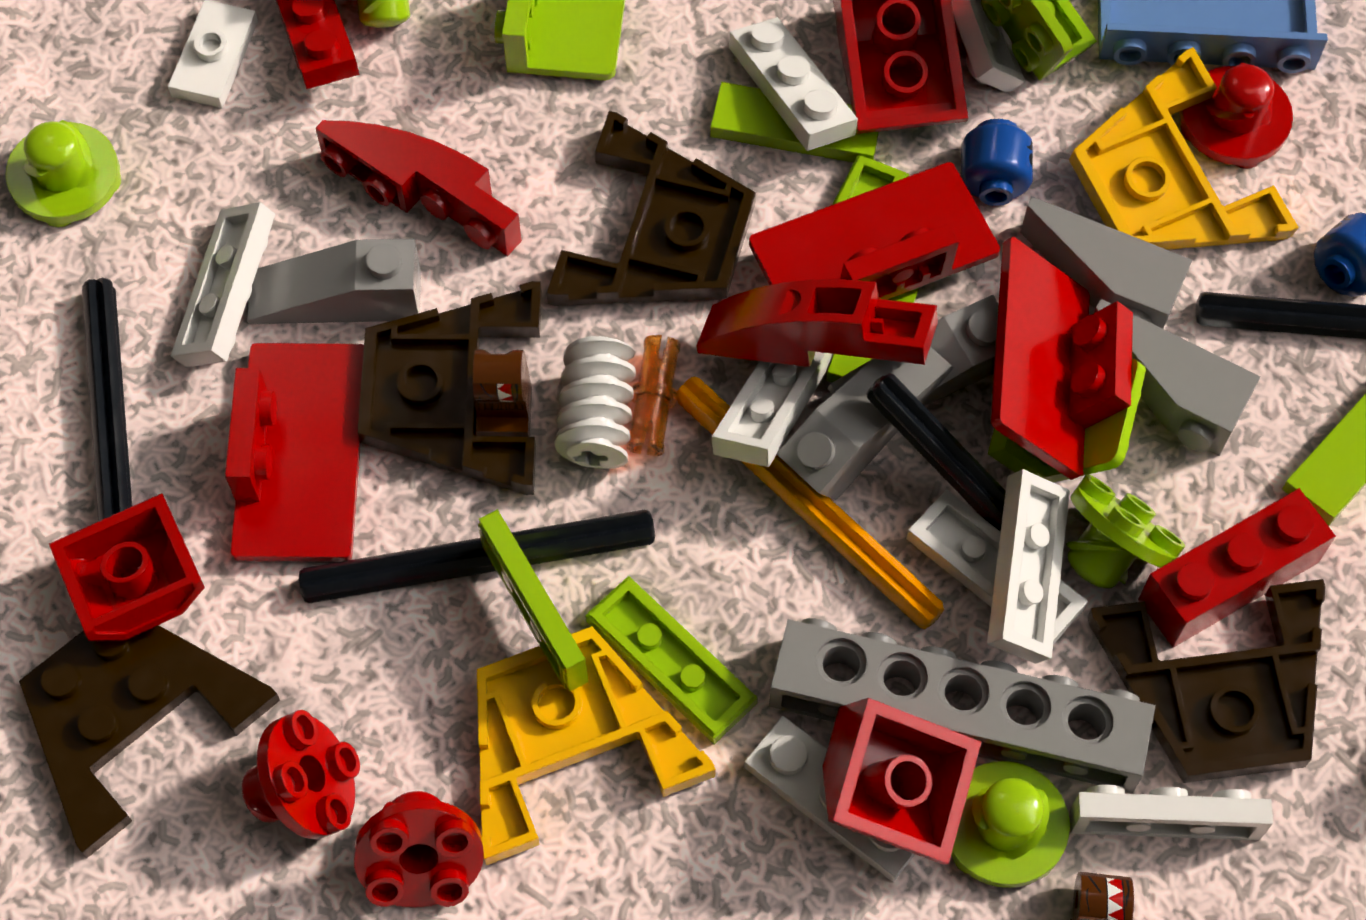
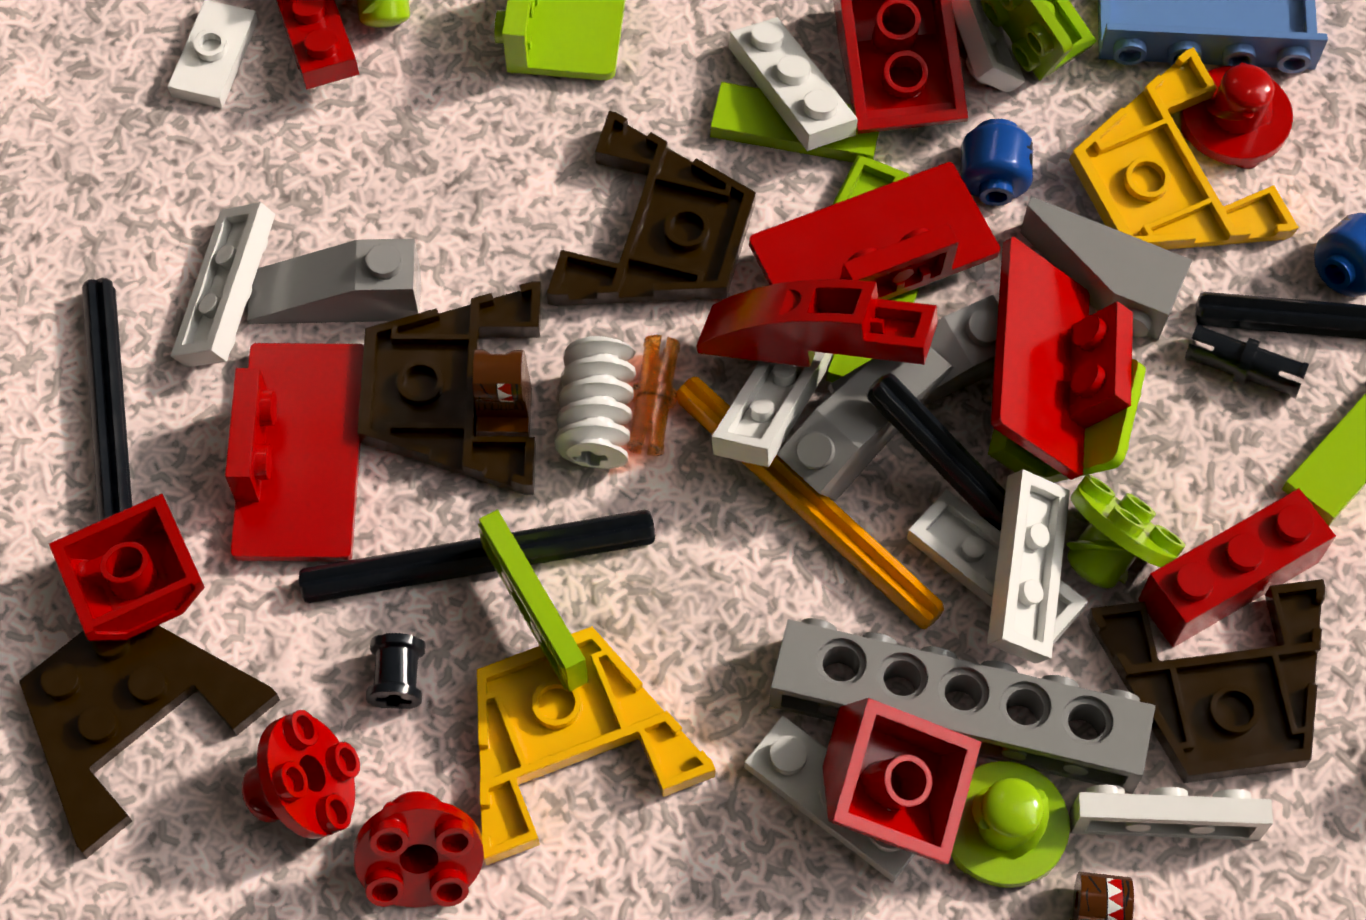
(62, 172): lime plate -> none
(395, 671): none -> black bush
(411, 168): red slope -> none
(671, 660): lime tile -> none
(1189, 387): light grey slope -> none
(1246, 361): none -> black pin

